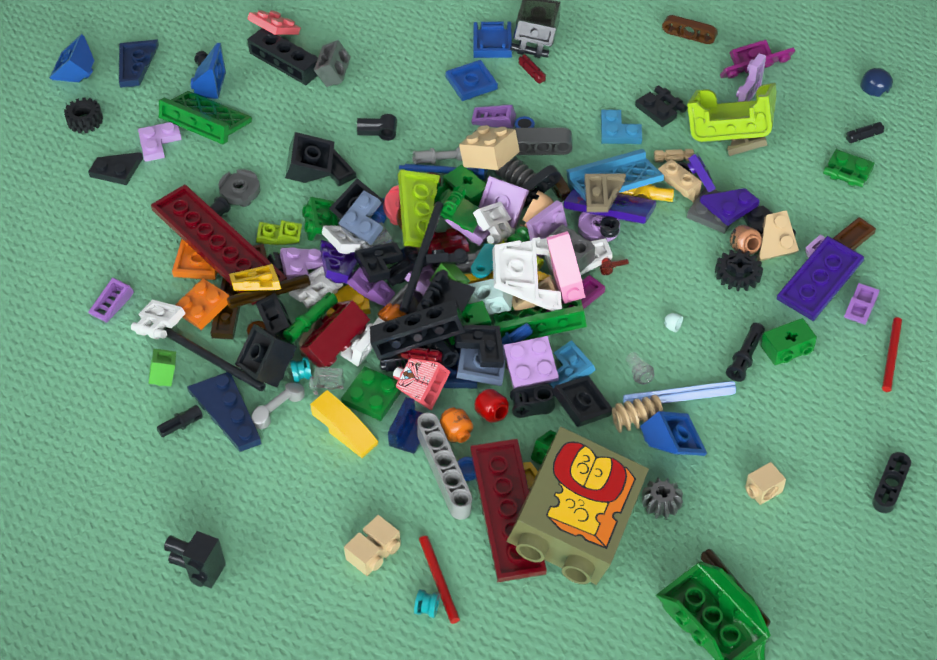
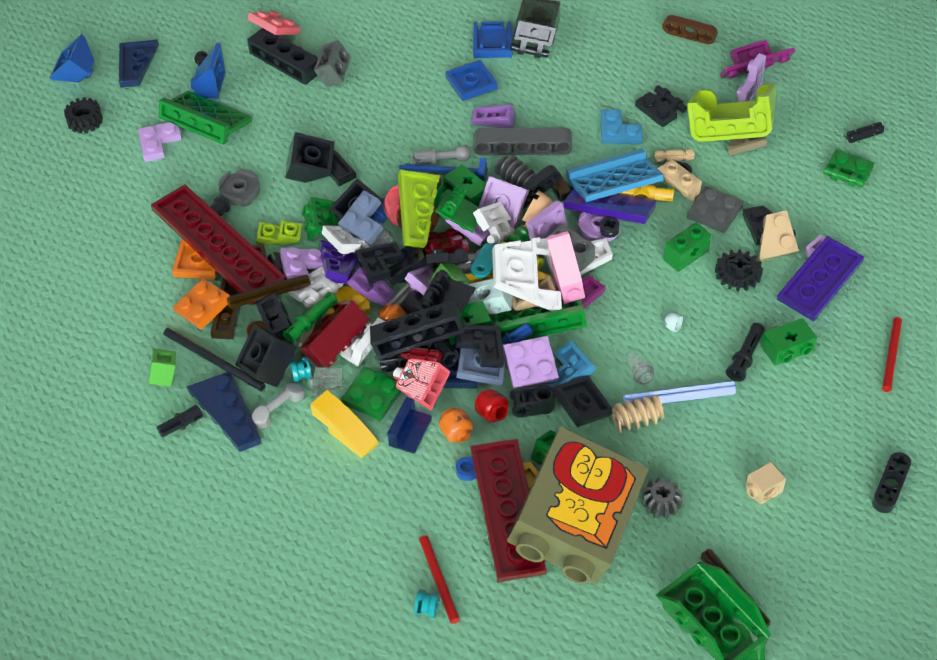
(110, 291): medium lavender slope -> none
(116, 168): black wing -> none
(161, 316): white plate -> none
(200, 557): black brick -> none
(255, 279): yellow wing -> none
(369, 551): tan piece -> none
(383, 127): black piece -> none
(421, 257): black piece -> none
(444, 474): light grey beam -> none
(489, 147): tan brick -> none
(524, 122): tile -> none
(532, 69): dark red axle -> none
(602, 190): dark tan wing -> none
(607, 266): clear red hand -> none
(673, 434): blue slope -> none
(687, 246): none -> green brick
(697, 166): dark purple wing -> none
(730, 204): dark purple wing -> none
(746, 239): nougat head -> none
(855, 233): reddish brown tile -> none
(862, 304): medium lavender slope -> none
(876, 82): dark blue hair -> none

